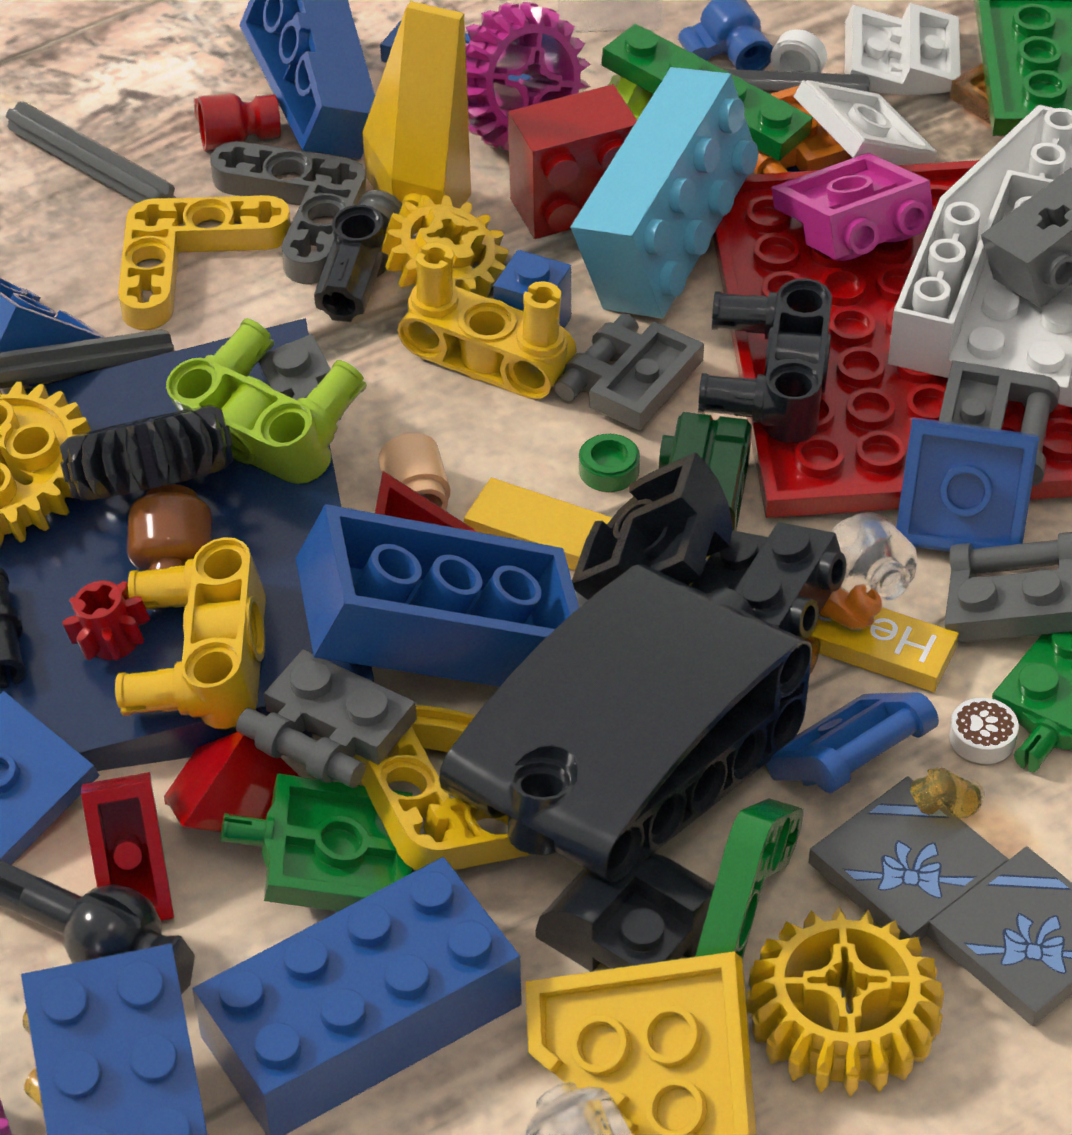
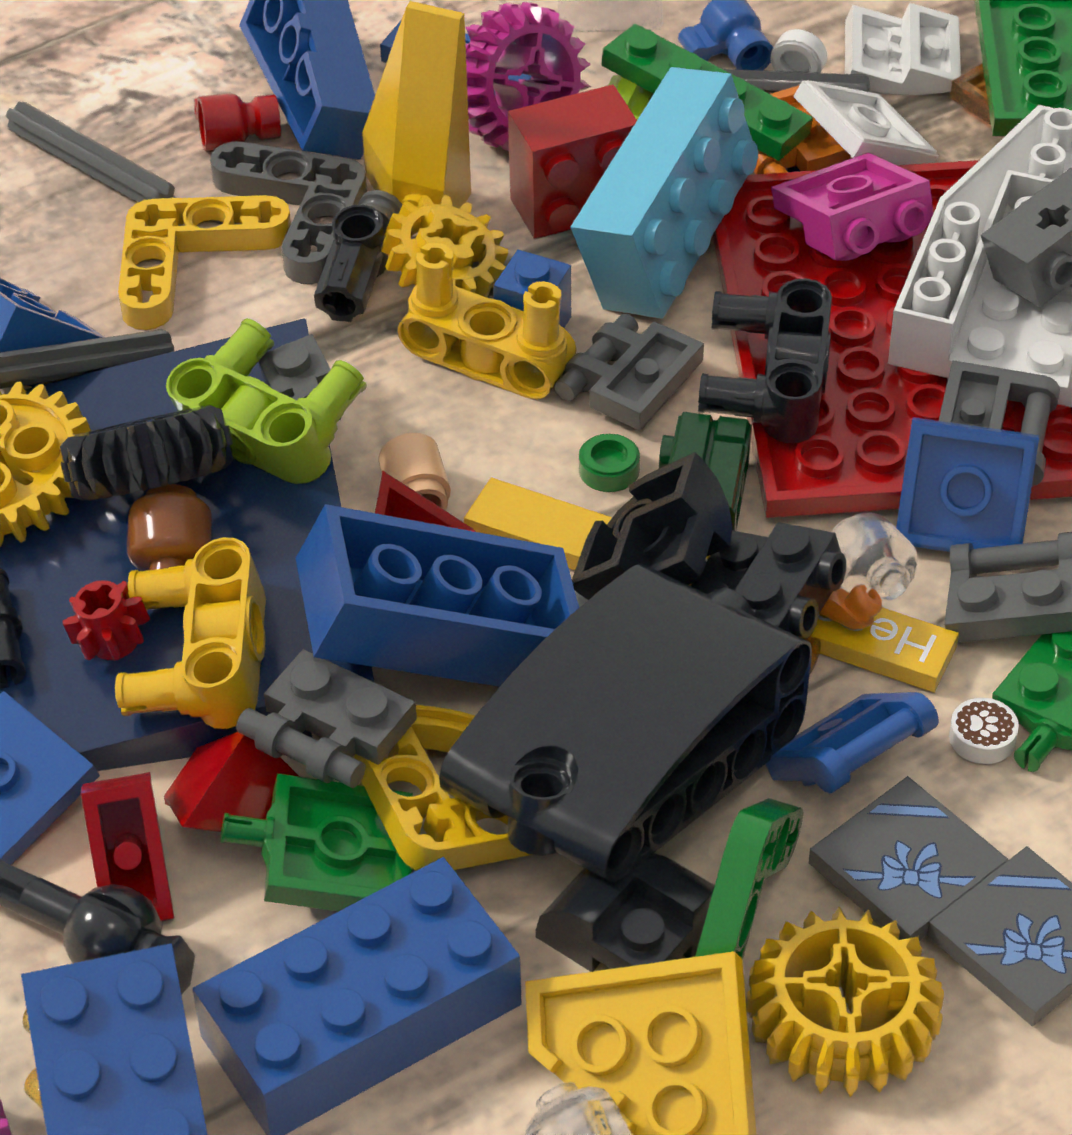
(947, 789): clear yellow arm -> none

